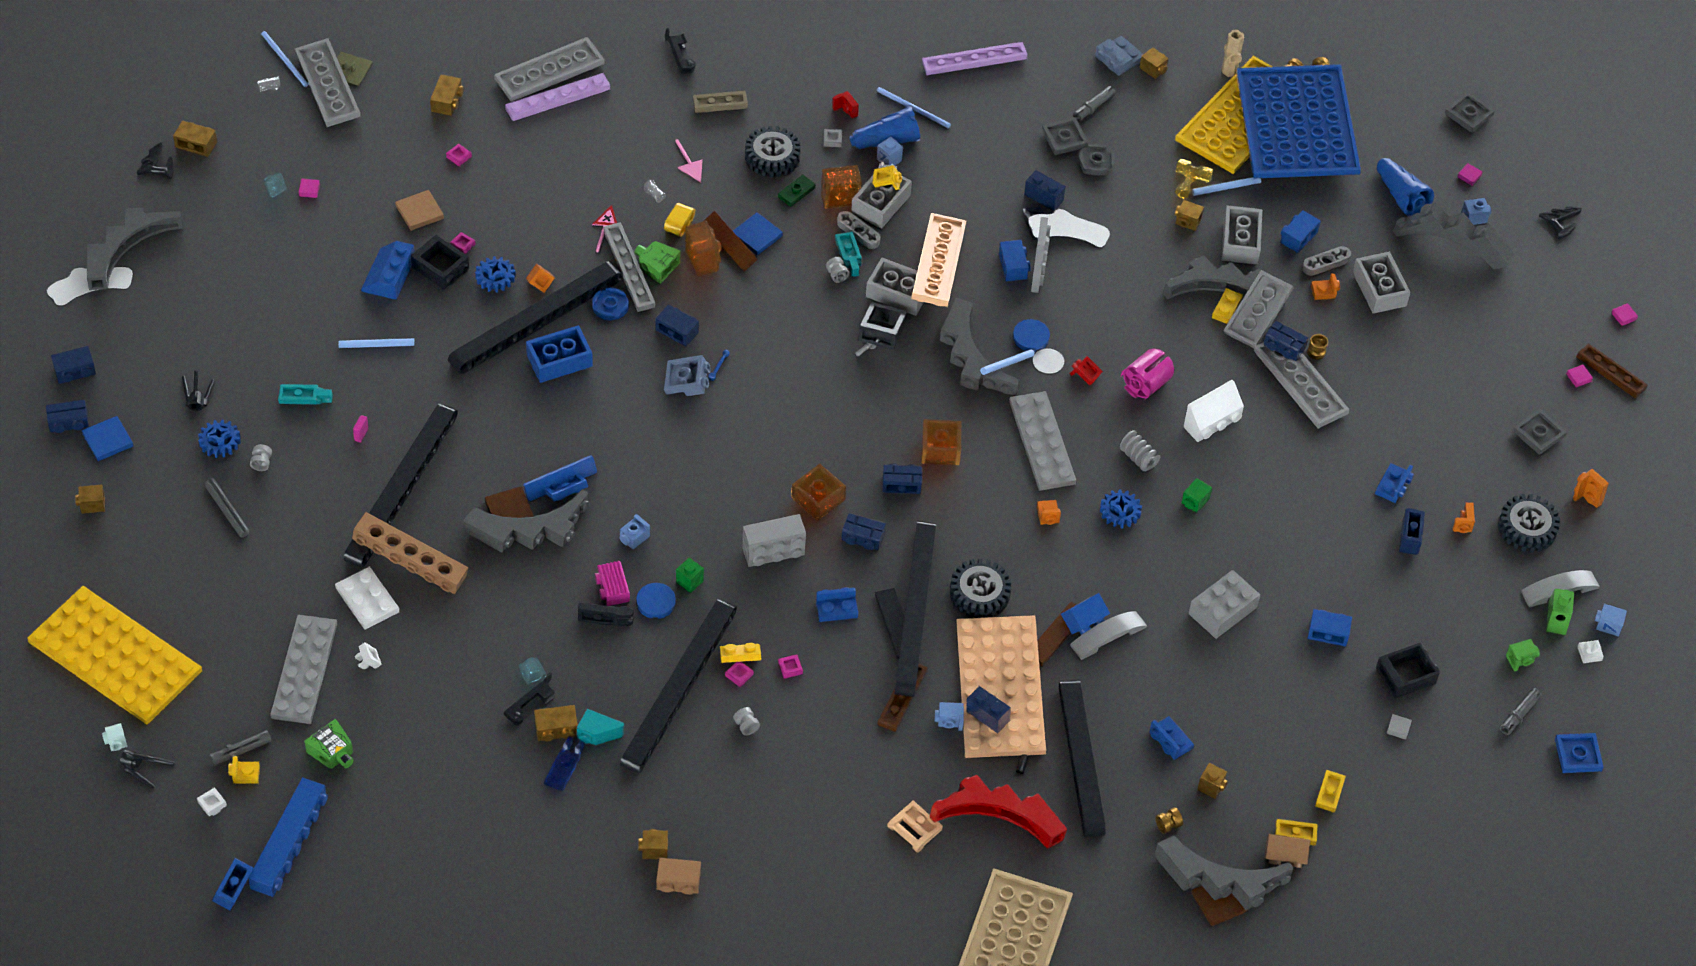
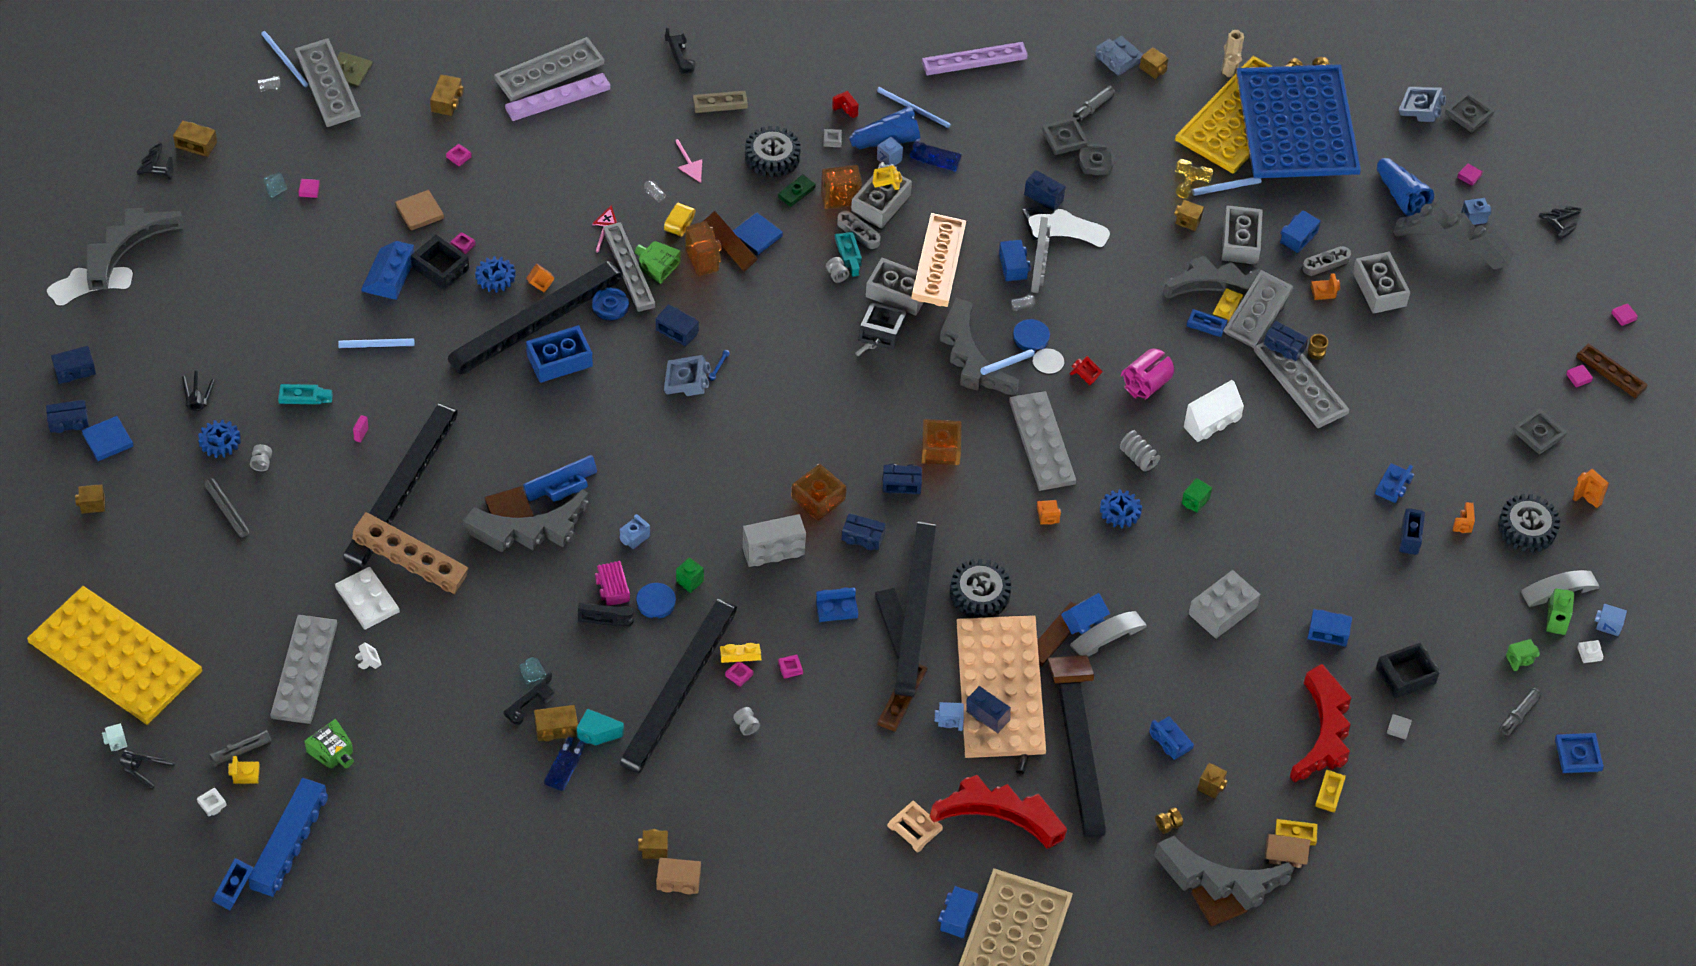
(936, 156): none -> clear blue hinge
(959, 911): none -> blue brick
(1023, 302): none -> clear pin
(1070, 669): none -> reddish brown tile
(1205, 325): none -> blue tile
(1334, 727): none -> red arch
(1423, 103): none -> sand blue plate

